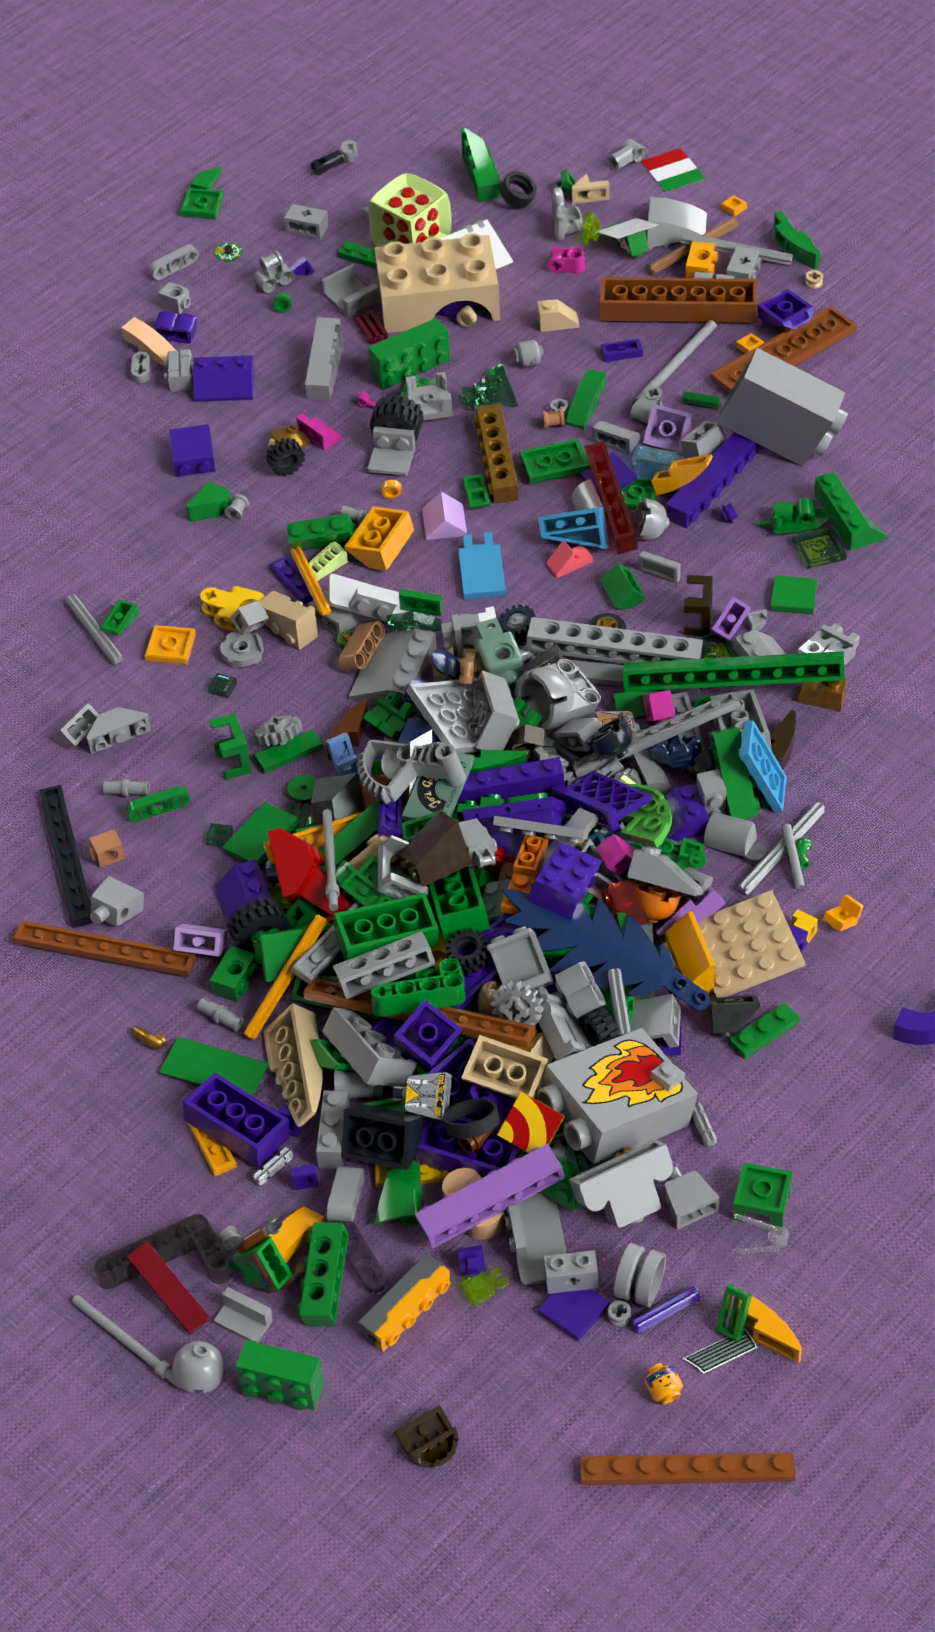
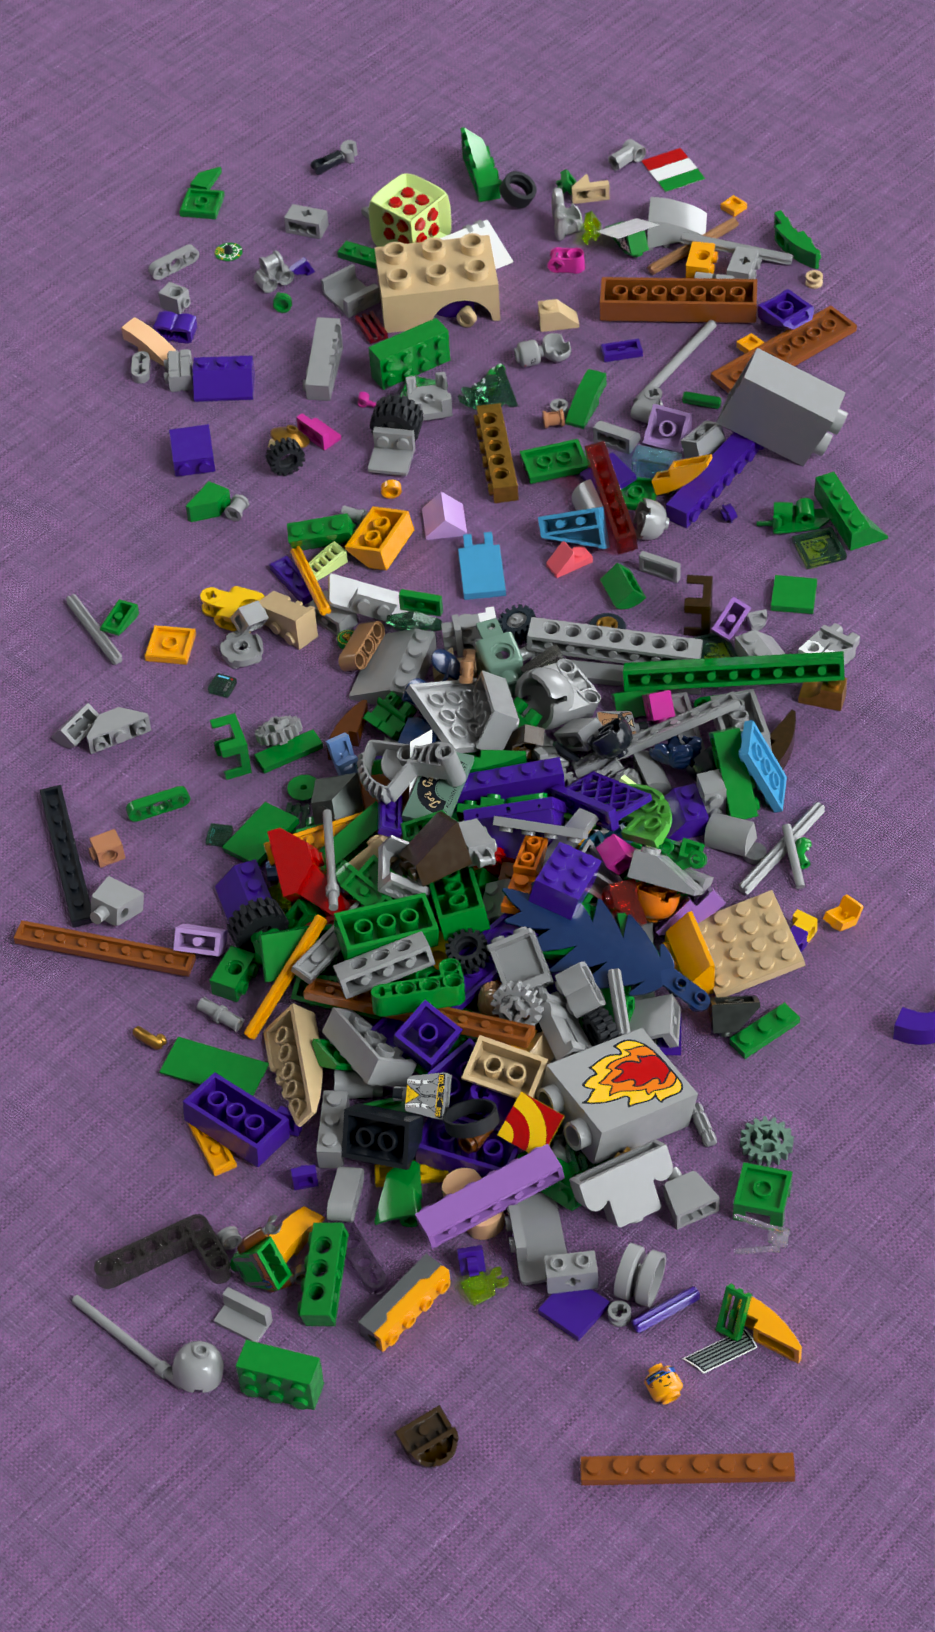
(126, 787): light grey pin -> none
(168, 1288): dark red tile -> none
(272, 1166): light grey axle -> none
(476, 491): green slope -> none
(555, 348): none -> light grey hair
(667, 1075): light grey plate -> none
(766, 1141): none -> sand green gear

